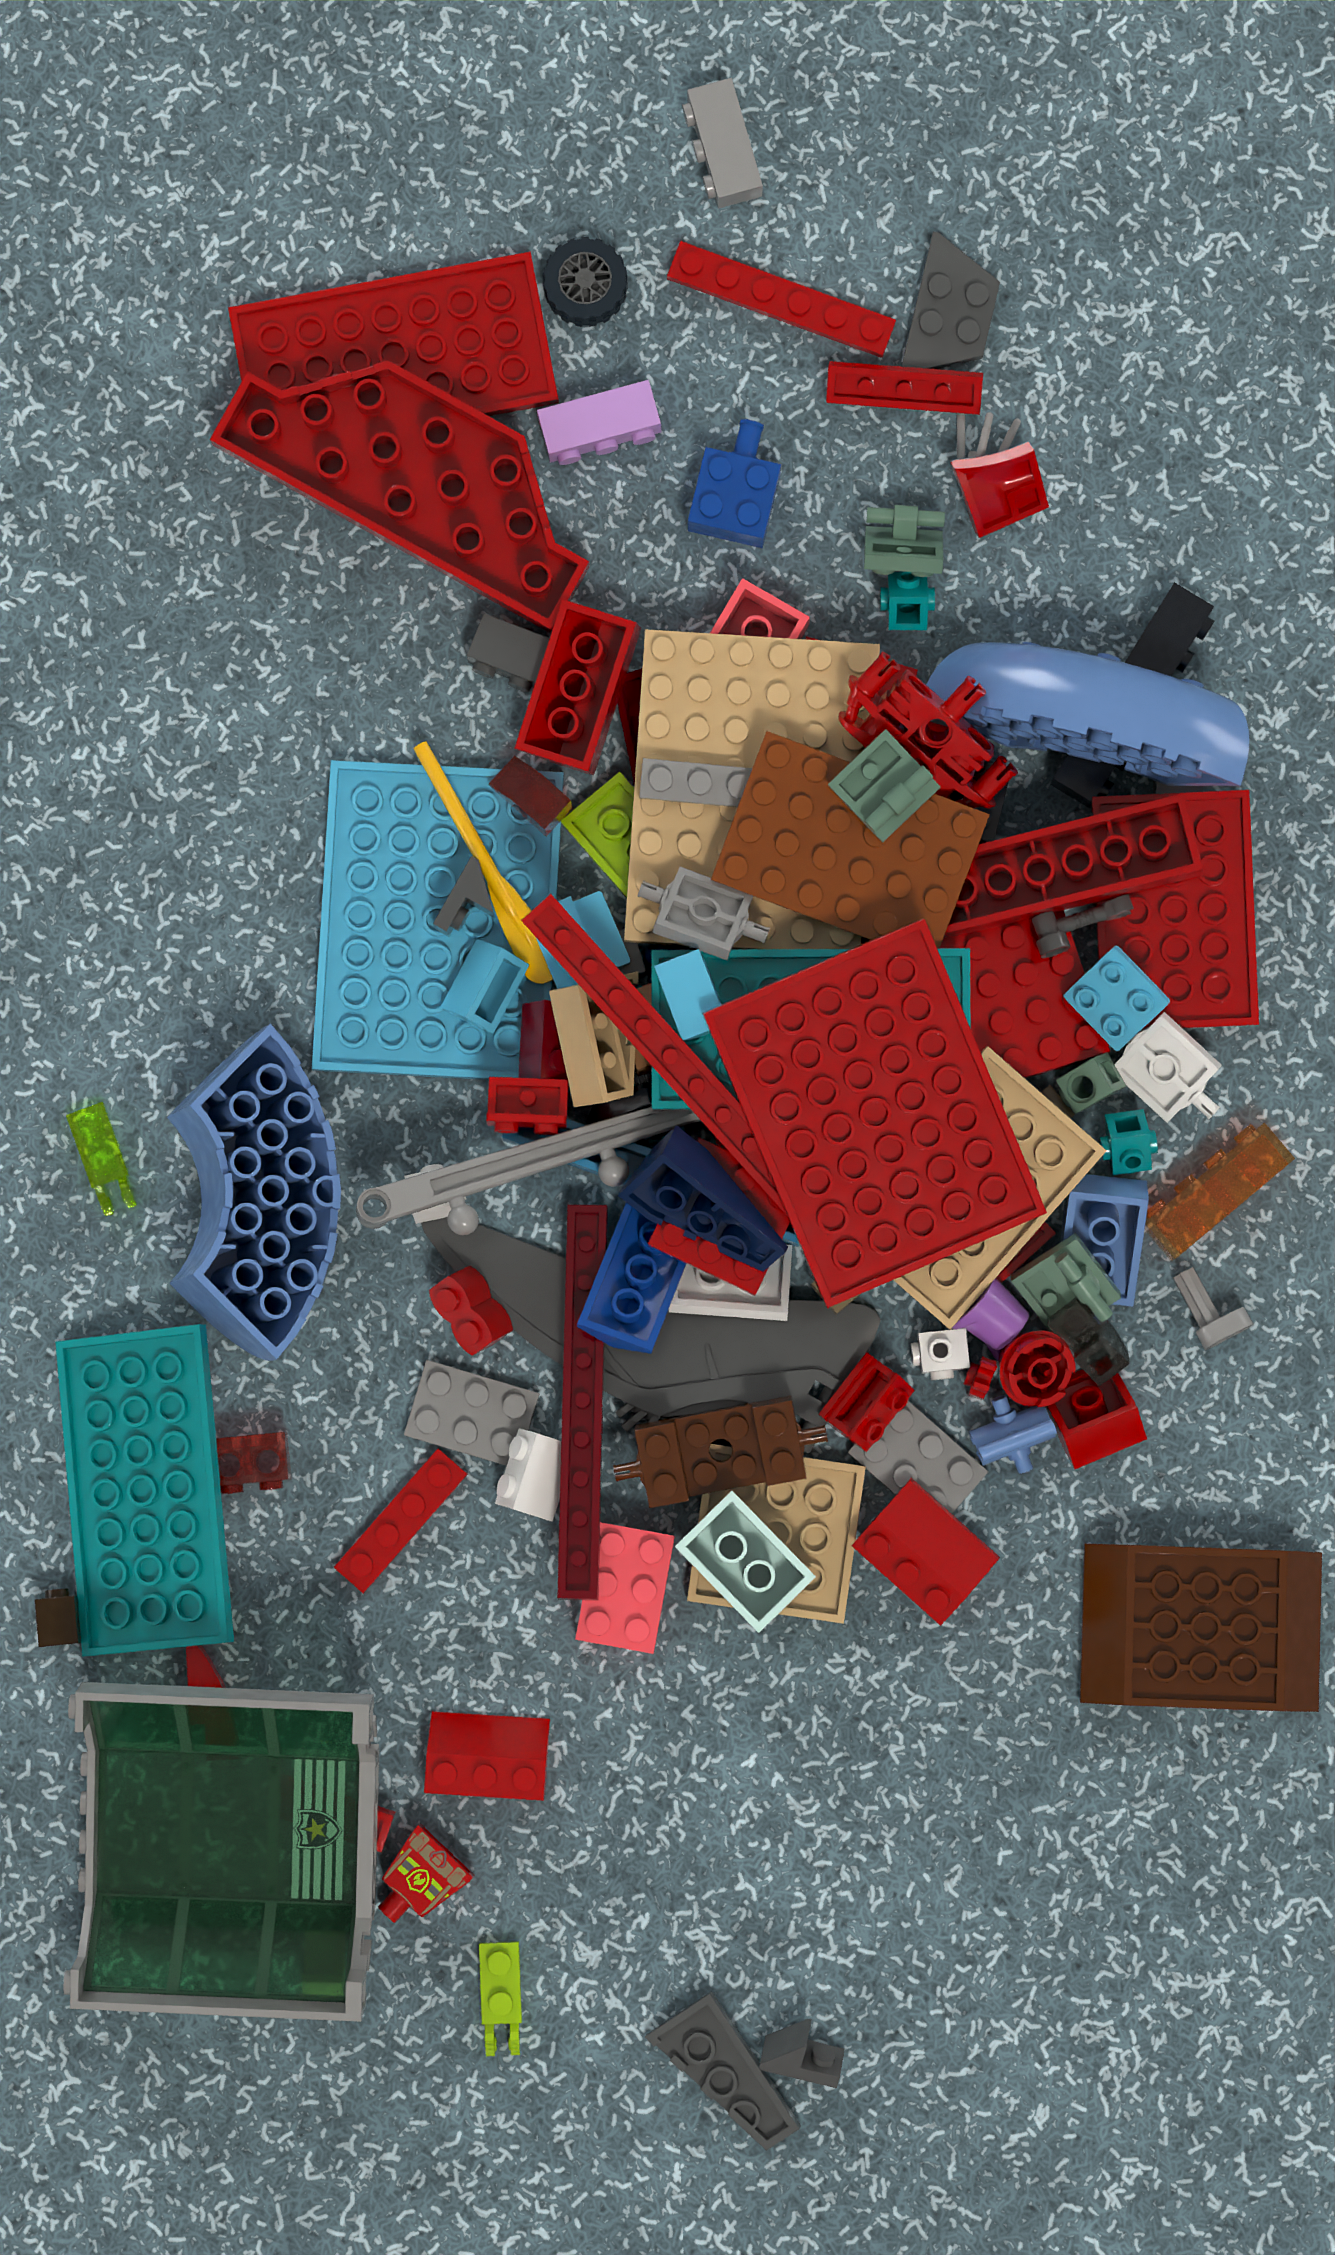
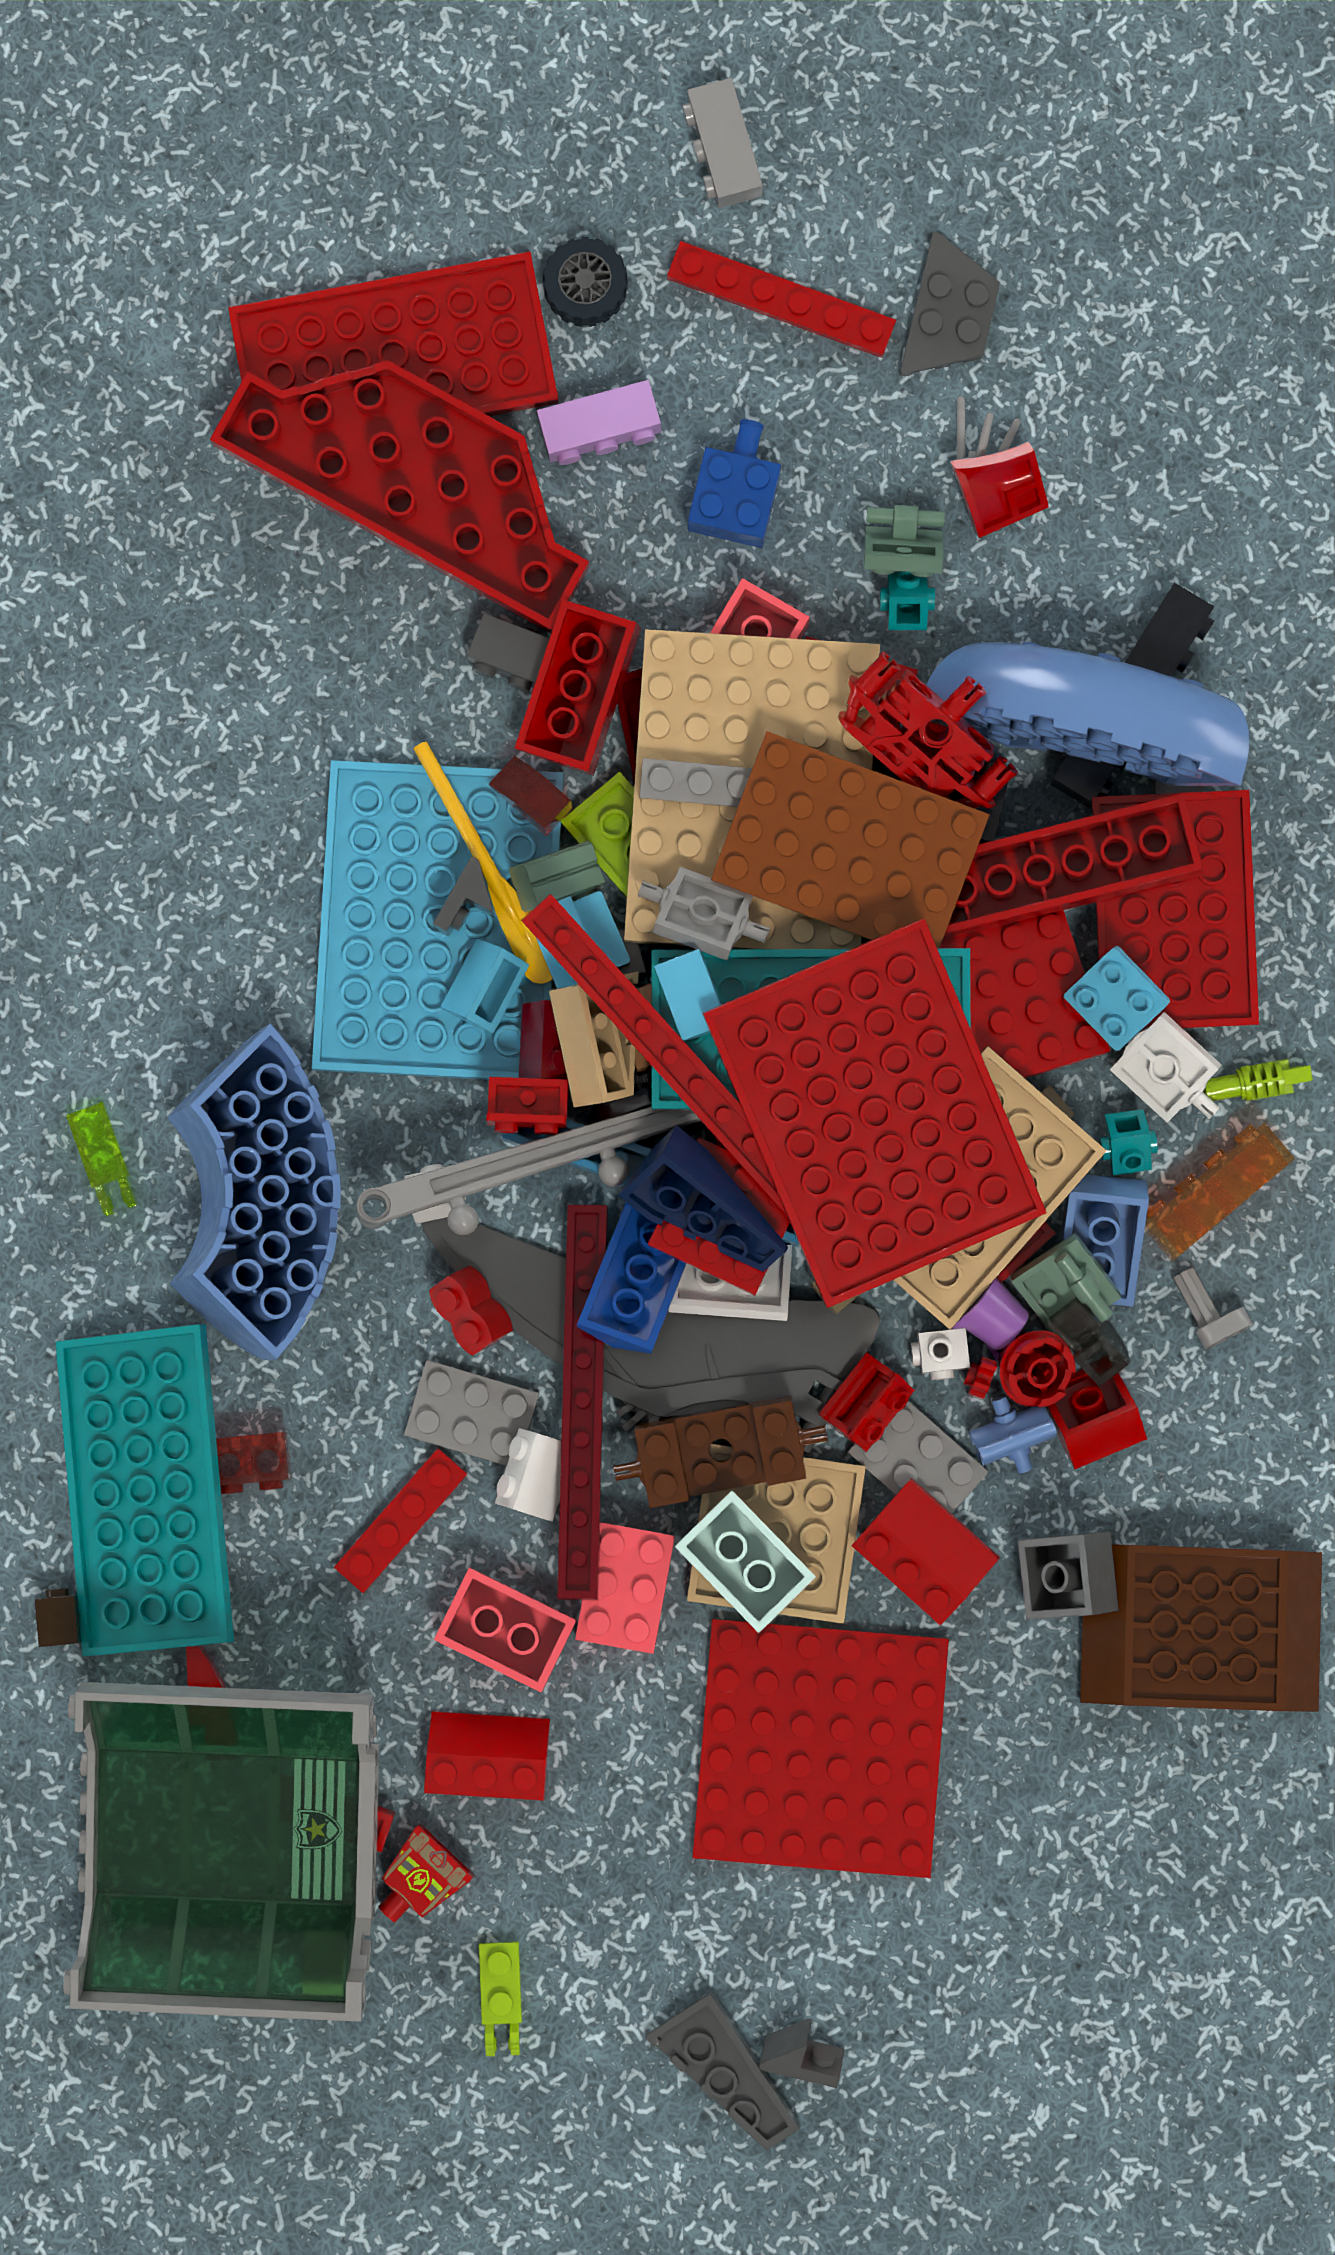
(505, 1629): none -> coral brick
(561, 873): none -> sand green brick
(821, 1748): none -> red plate
(884, 786): sand green plate -> none
(904, 387): red plate -> none
(1053, 931): dark grey brick -> none
(1068, 1575): none -> dark grey brick
(1104, 1079): sand green brick -> none
(1258, 1081): none -> lime hinge

